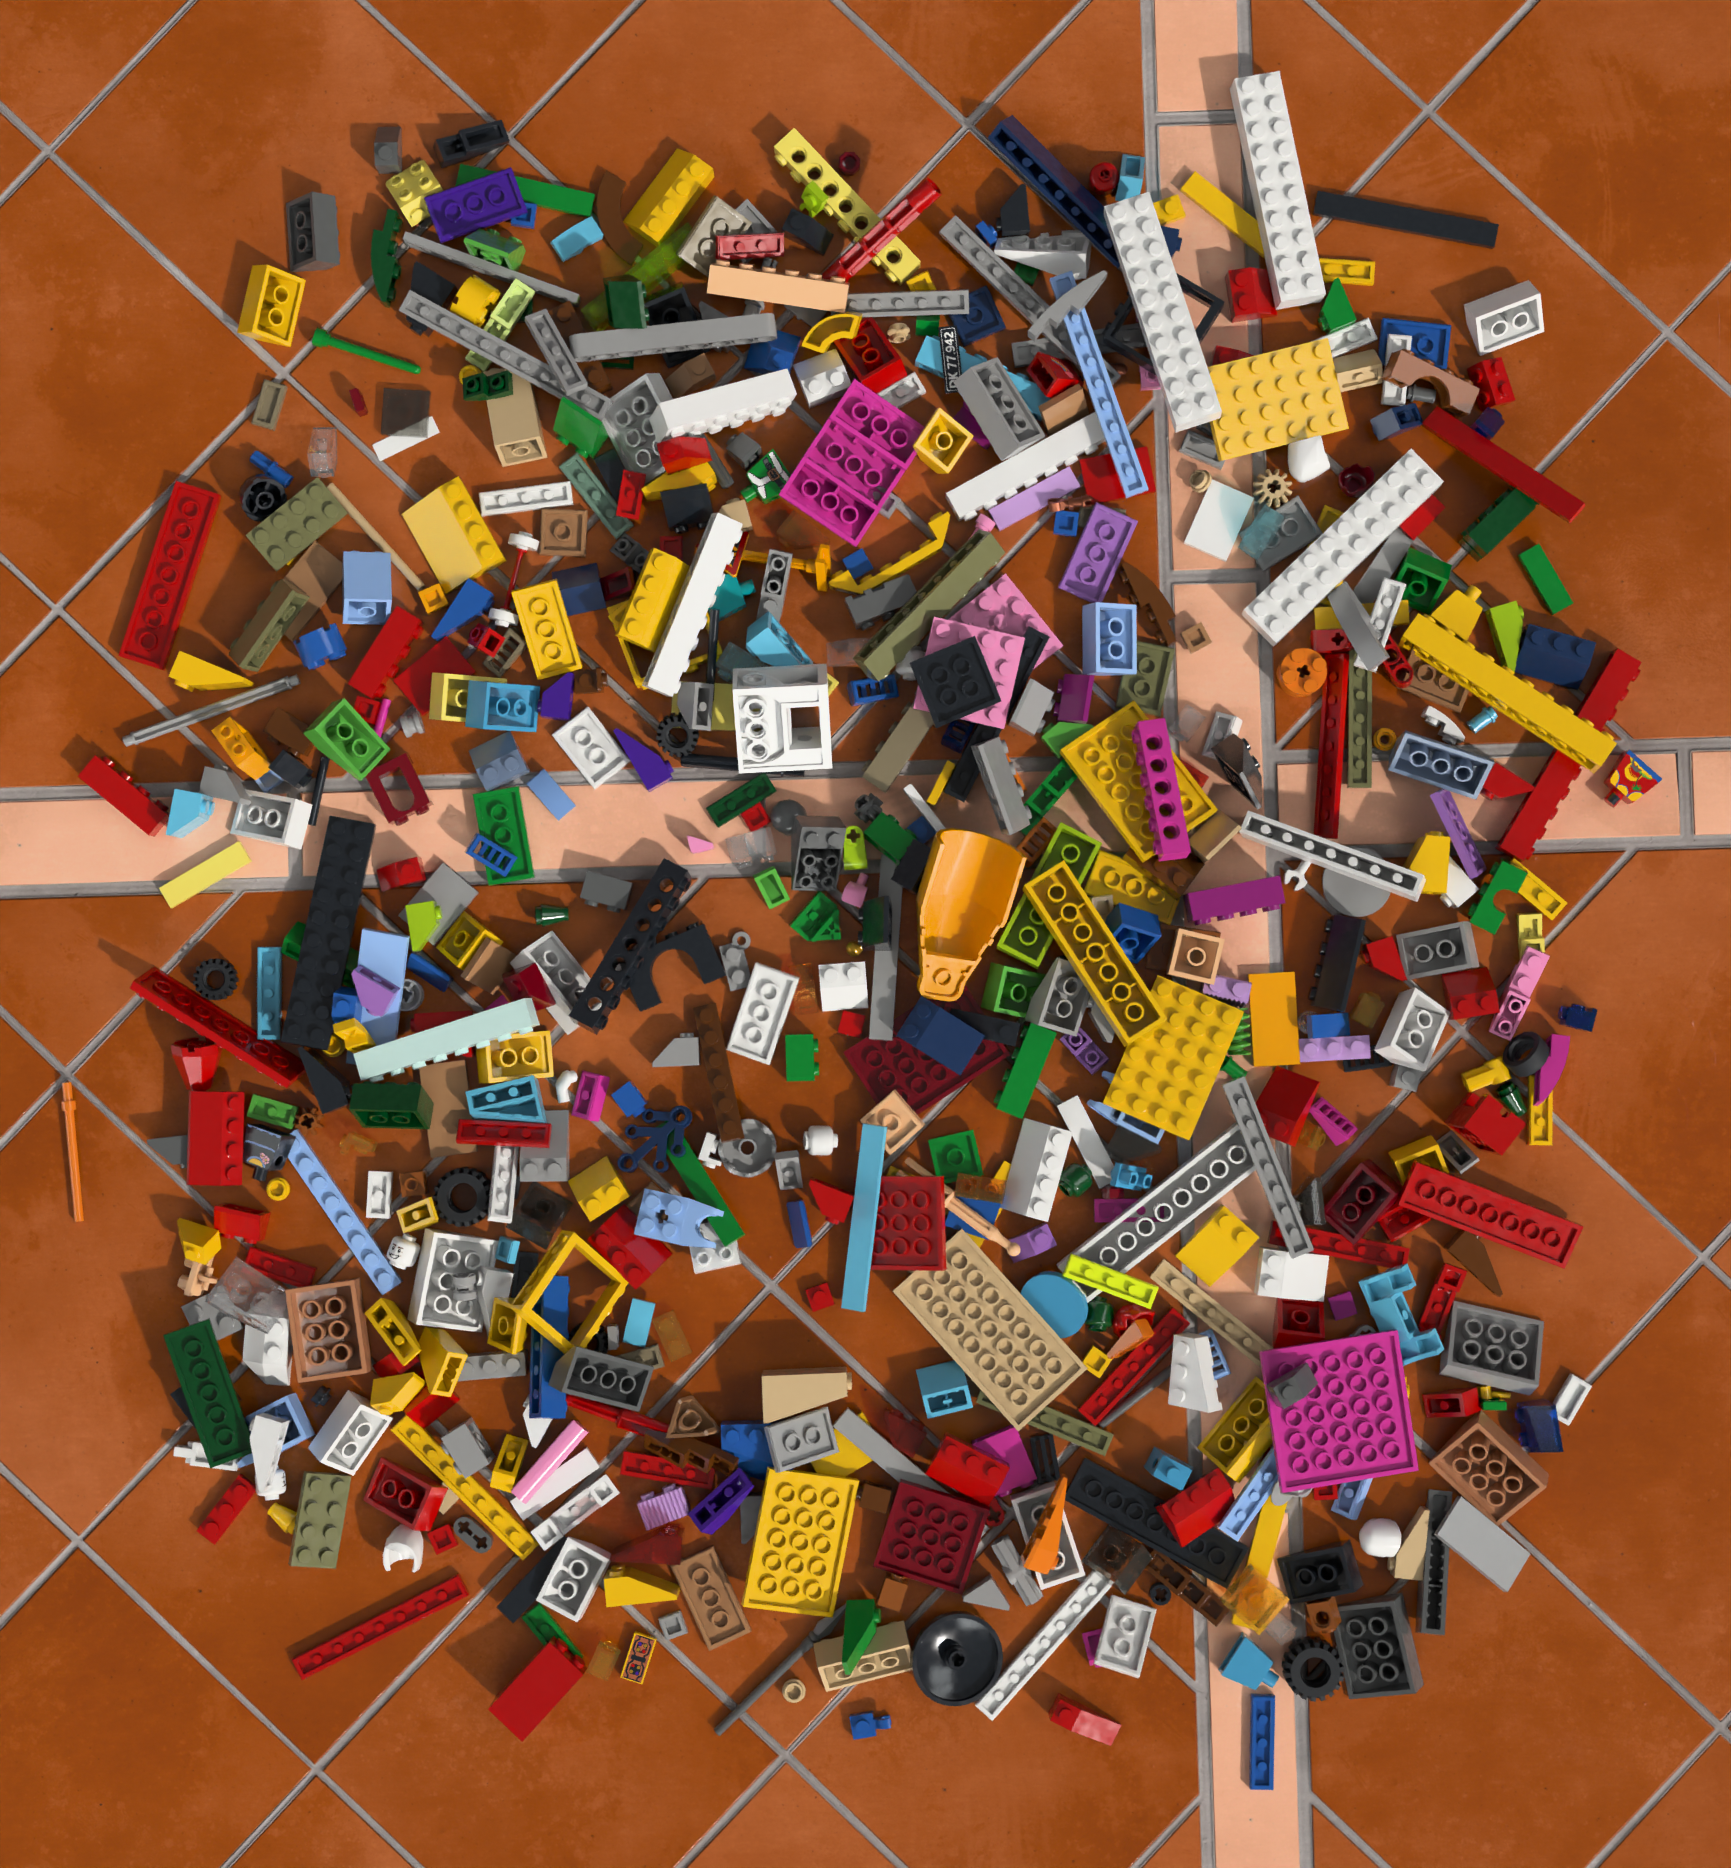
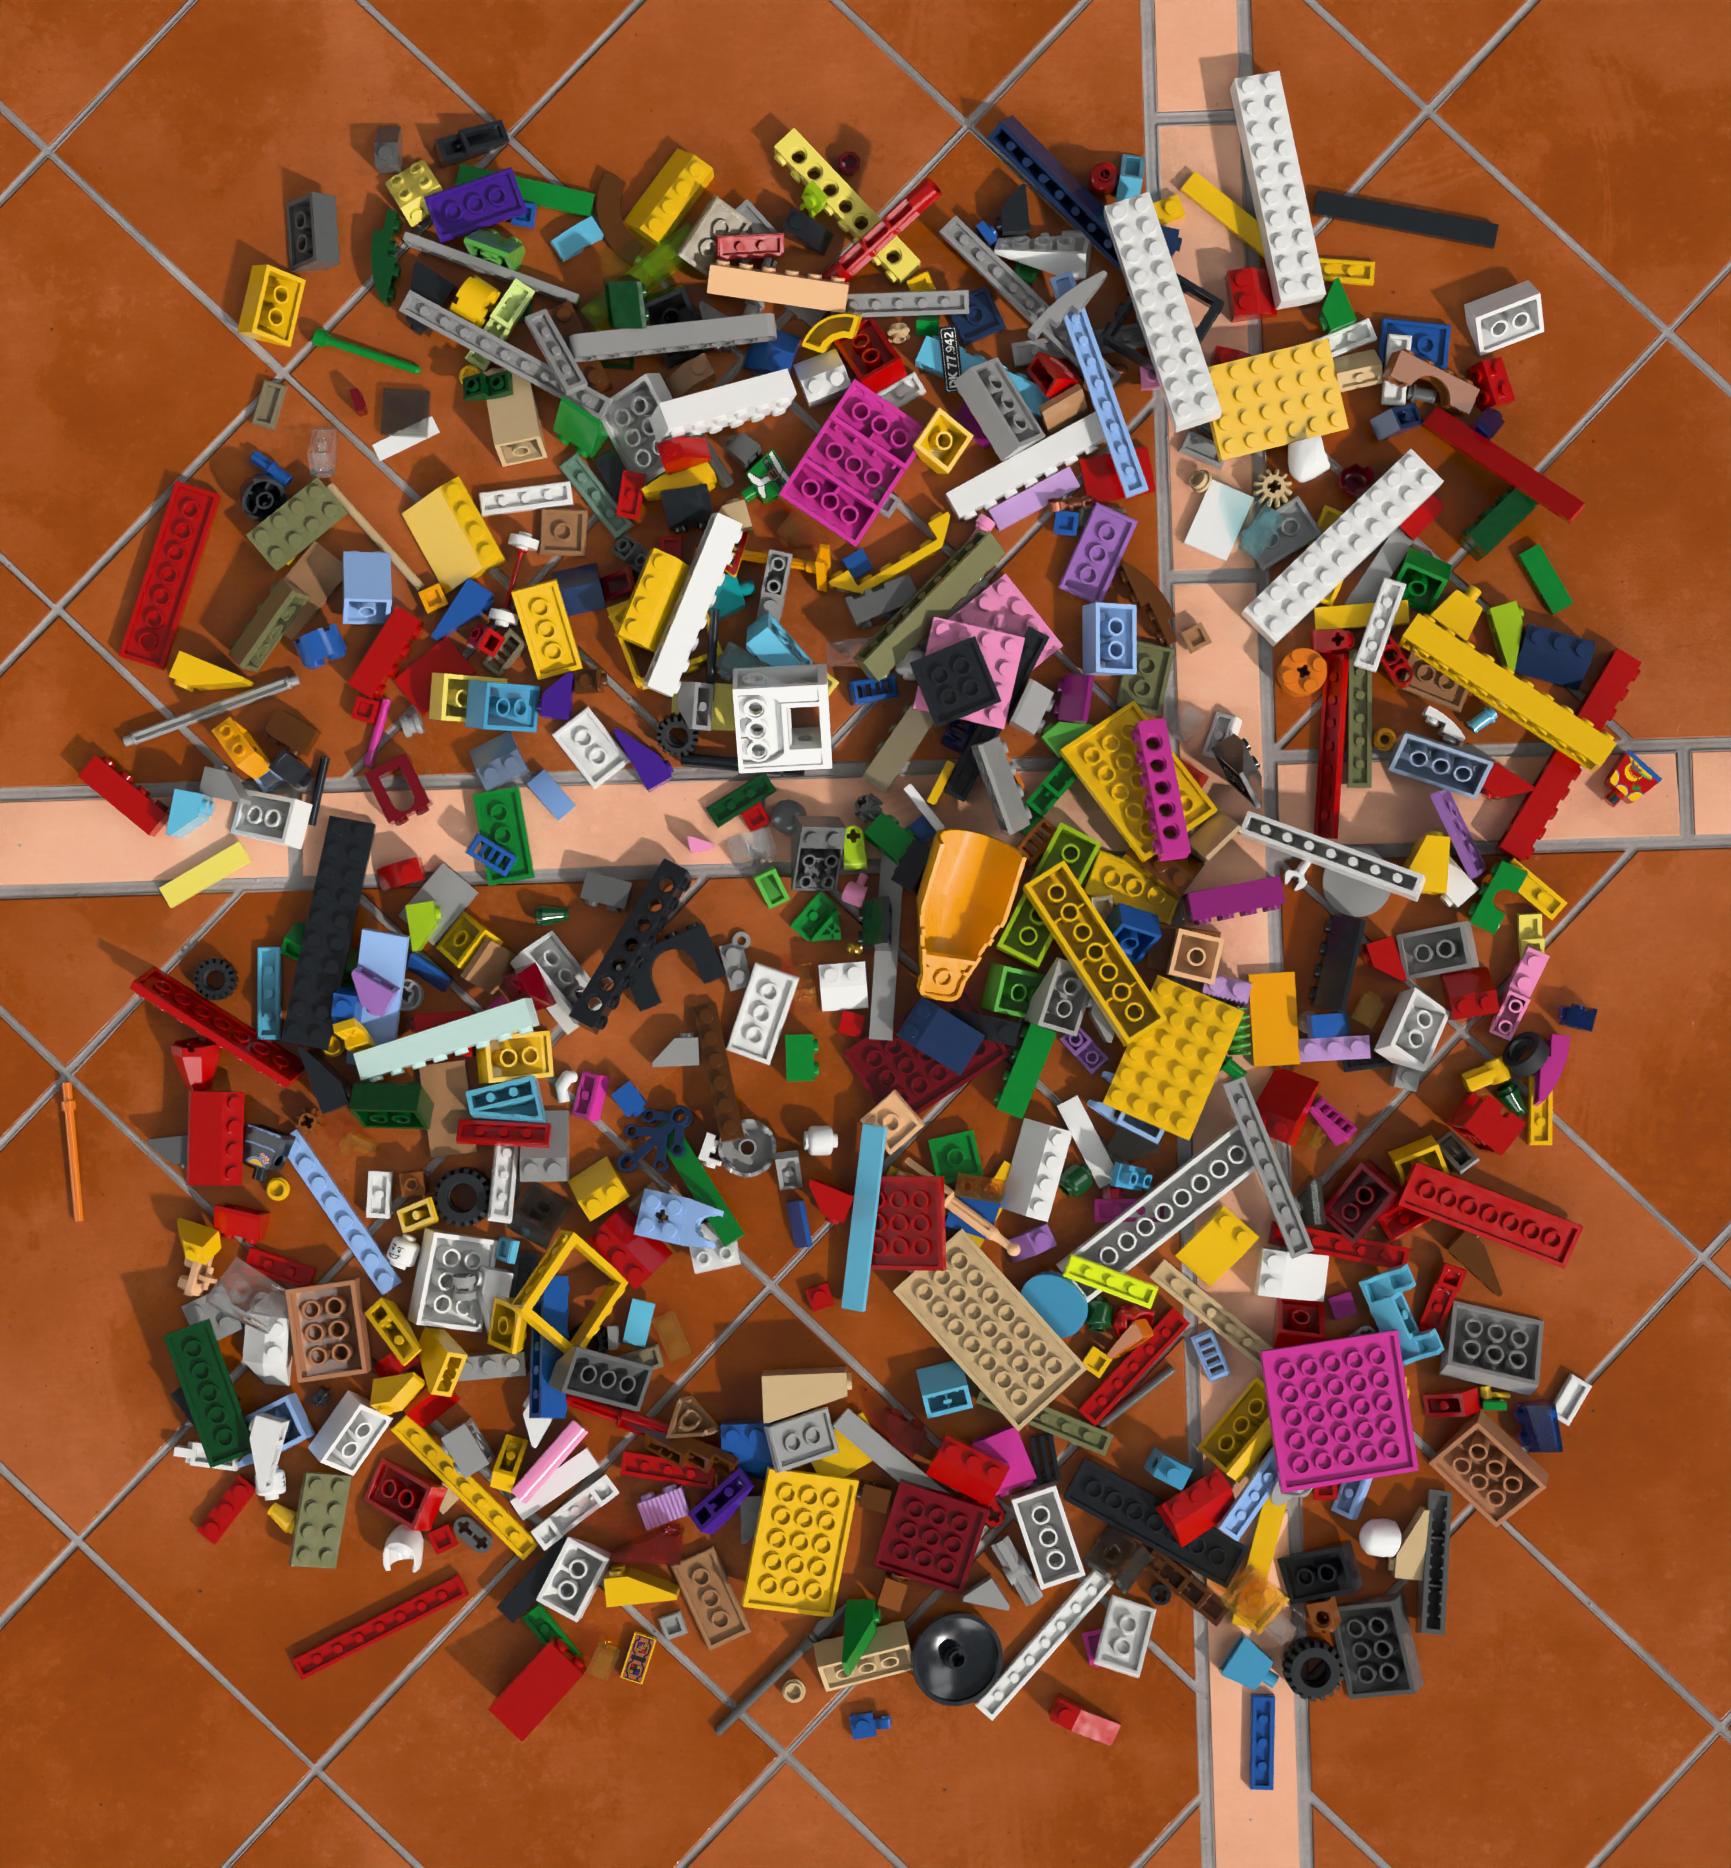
(272, 1111): bright green plate -> none
(347, 739): bright green slope -> none
(1043, 1544): orange wedge -> none
(1192, 1374): white wedge -> none
(1292, 1386): dark grey slope -> none
(1357, 626): light grey slope -> none
(1482, 1544): light grey tile -> none

